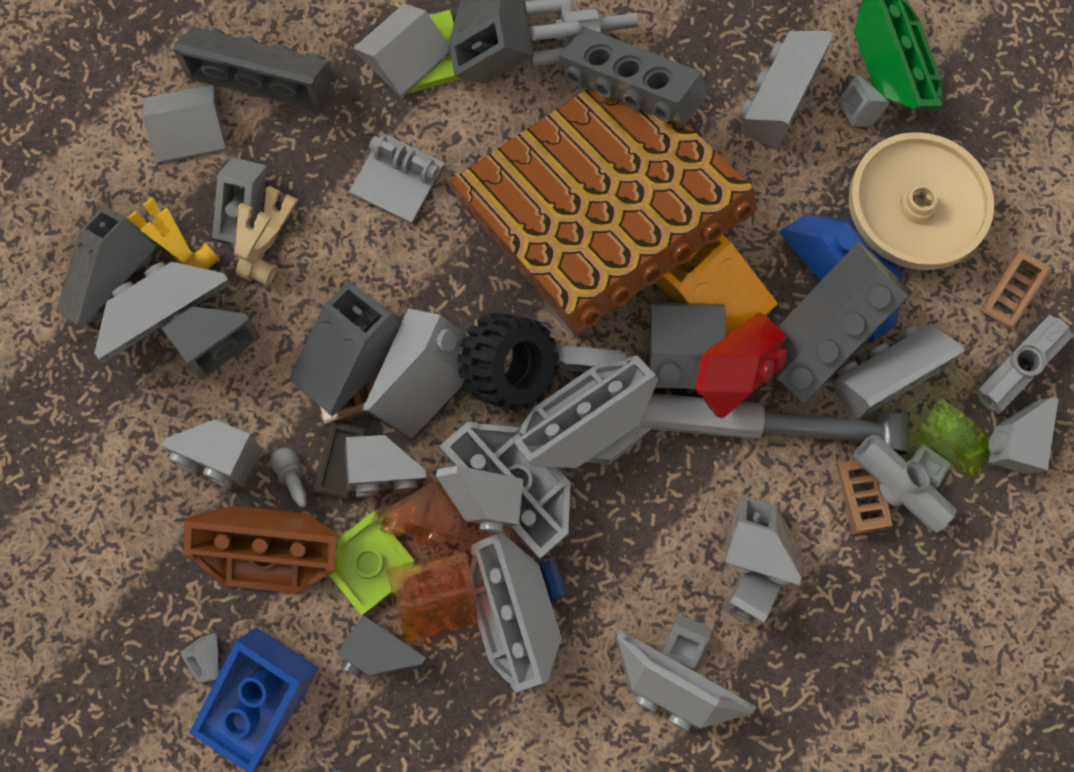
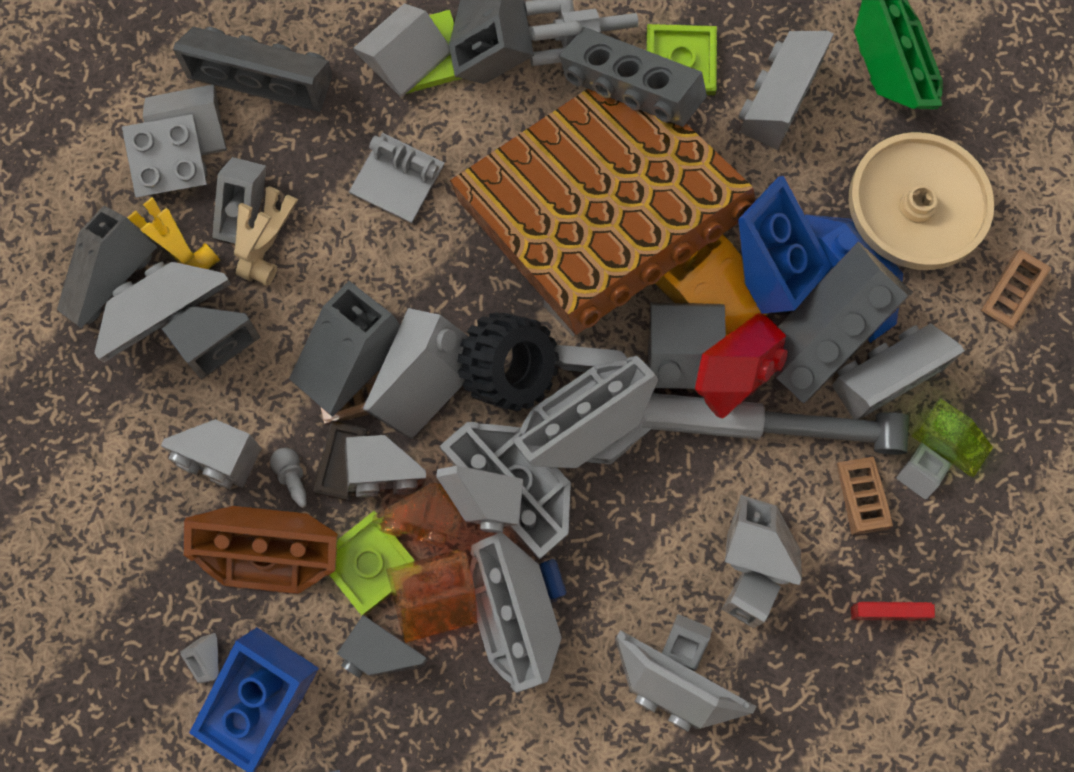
(164, 155): none -> light grey hinge
(688, 46): none -> lime tile
(780, 250): none -> blue slope
(862, 103): light grey slope -> none
(893, 611): none -> red tile
(904, 483): light grey piece -> none
(1025, 438): light grey slope -> none
(1038, 350): light grey piece -> none

